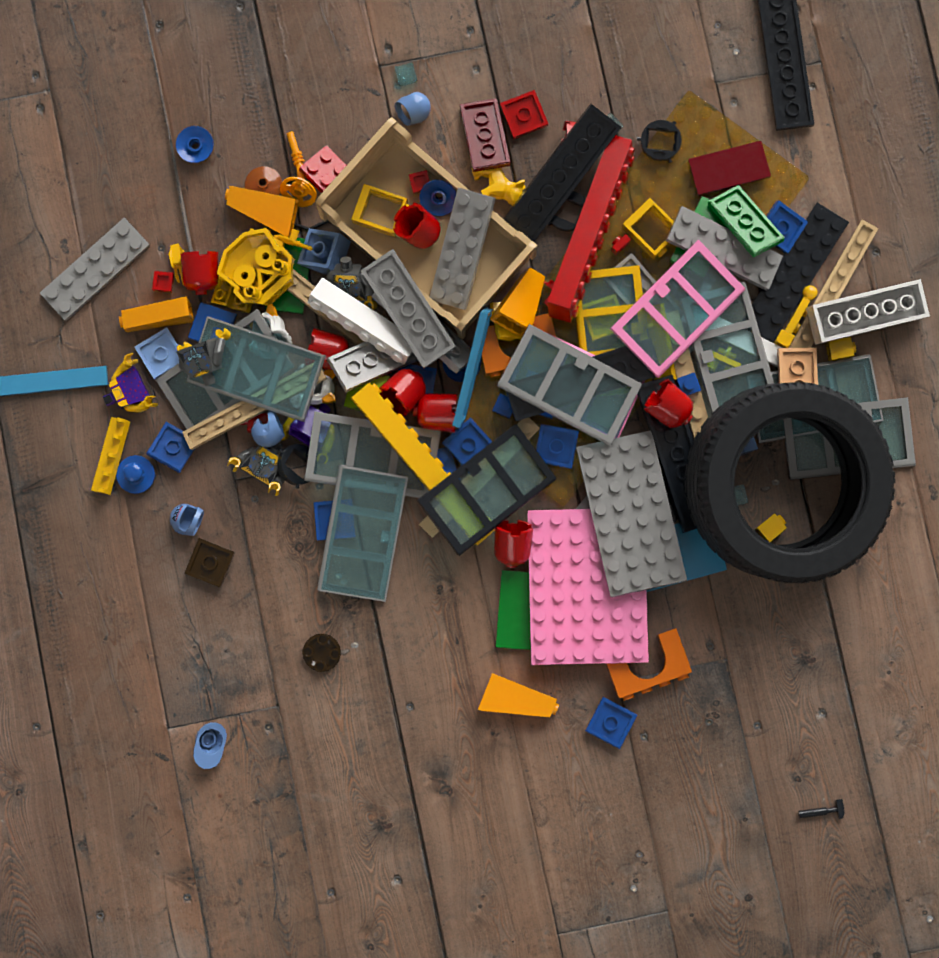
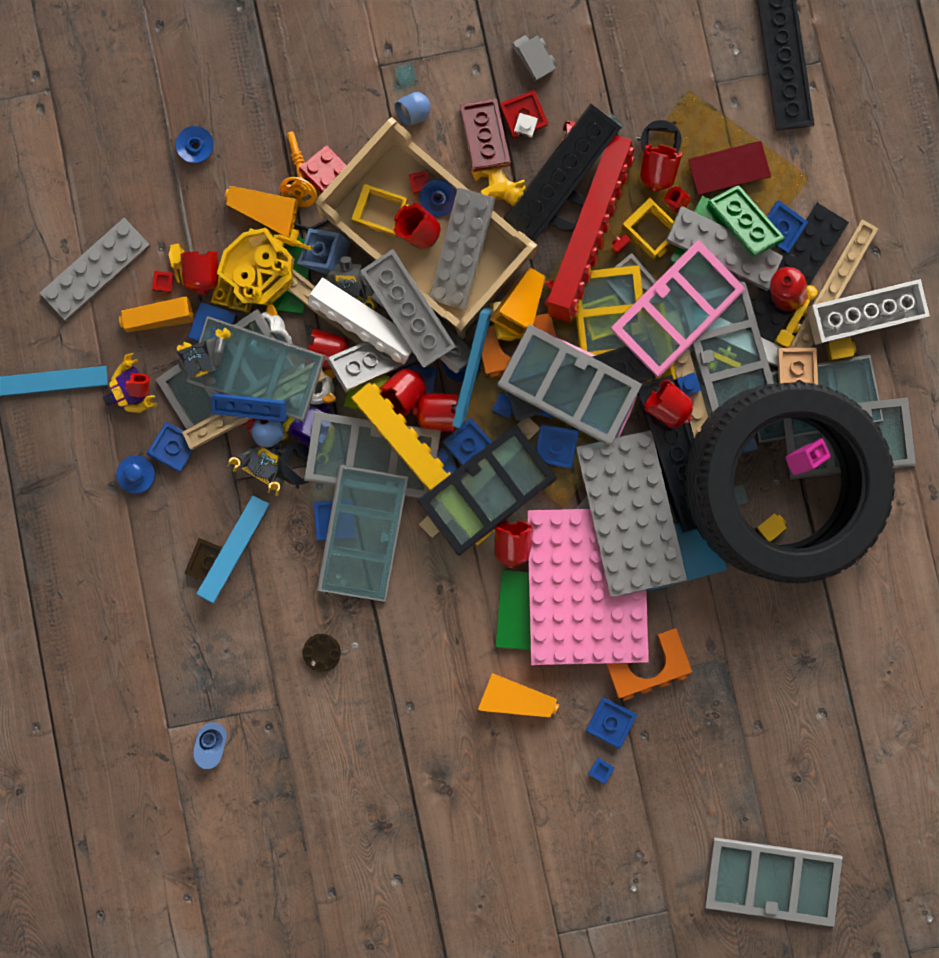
(110, 455): yellow hinge -> none
(138, 385): none -> red plate
(159, 353): light blue plate -> none
(186, 519): medium blue helmet -> none
(233, 549): none -> dark azure tile
(248, 407): none -> blue plate
(267, 174): dark orange dish -> none
(525, 125): none -> white plate
(535, 56): none -> light grey hinge
(601, 770): none -> blue plate
(659, 167): none -> red cylinder
(676, 198): none -> red plate
(773, 881): none -> door
(788, 295): none -> red cylinder
(807, 457): none -> dark pink slope
(823, 811): black piece -> none

